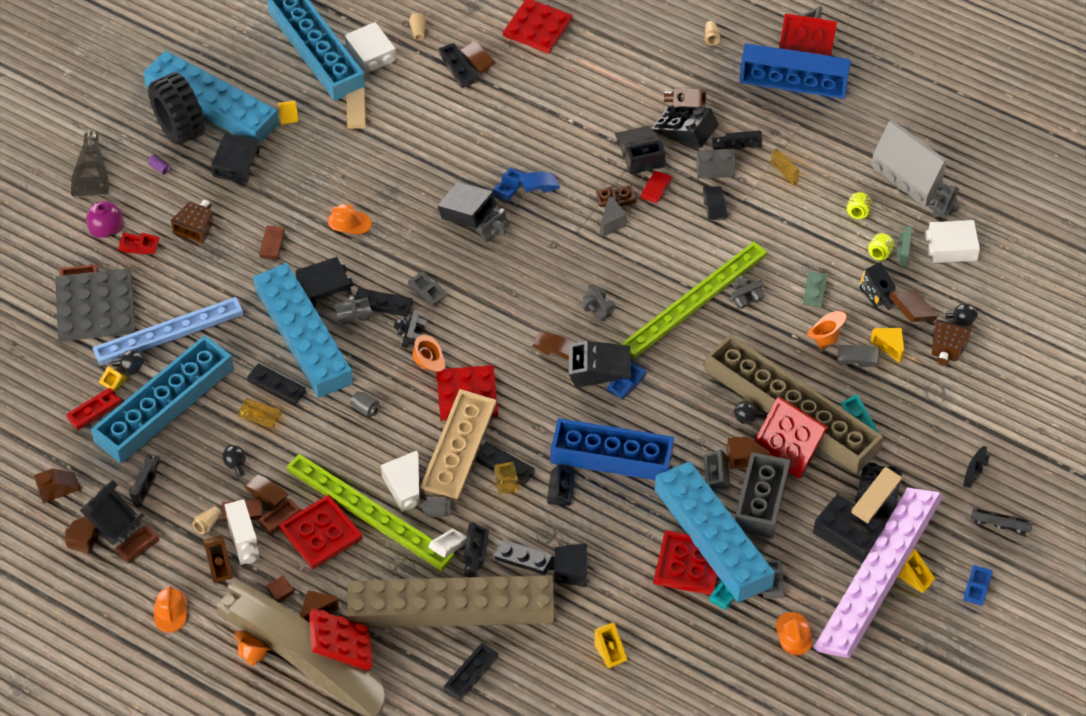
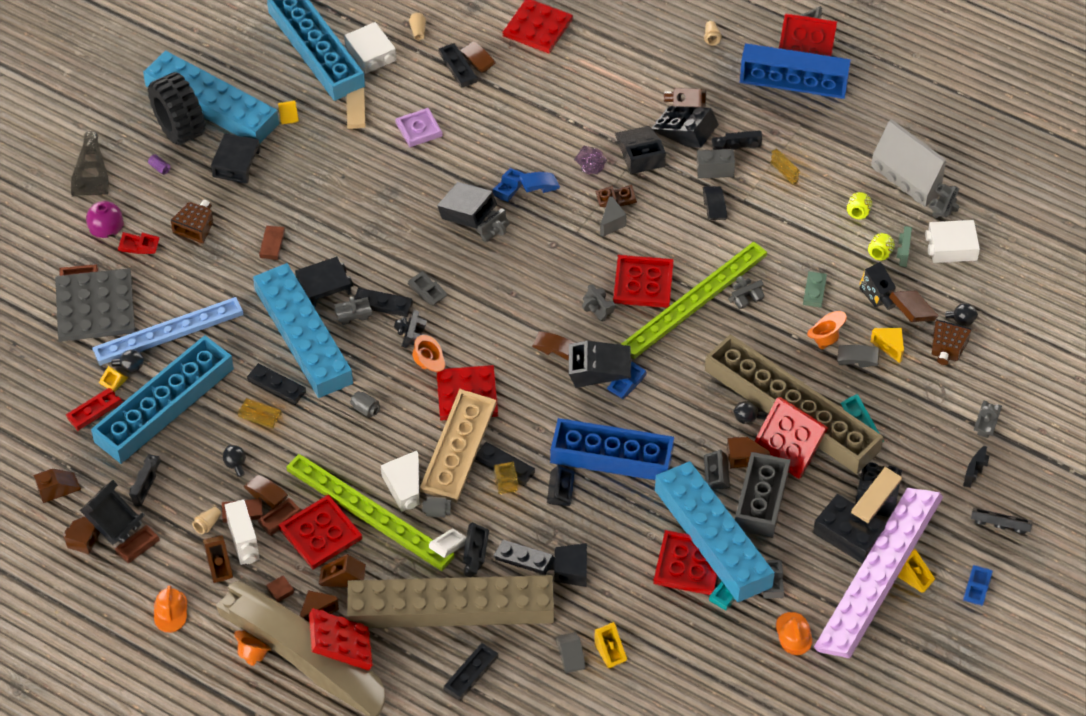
(341, 571): none -> reddish brown slope
(348, 220): orange piece -> none
(418, 127): none -> lavender tile
(570, 652): none -> dark grey slope
(591, 160): none -> clear purple brick
(643, 281): none -> red plate
(656, 186): red slope -> none
(987, 419): none -> dark grey hips

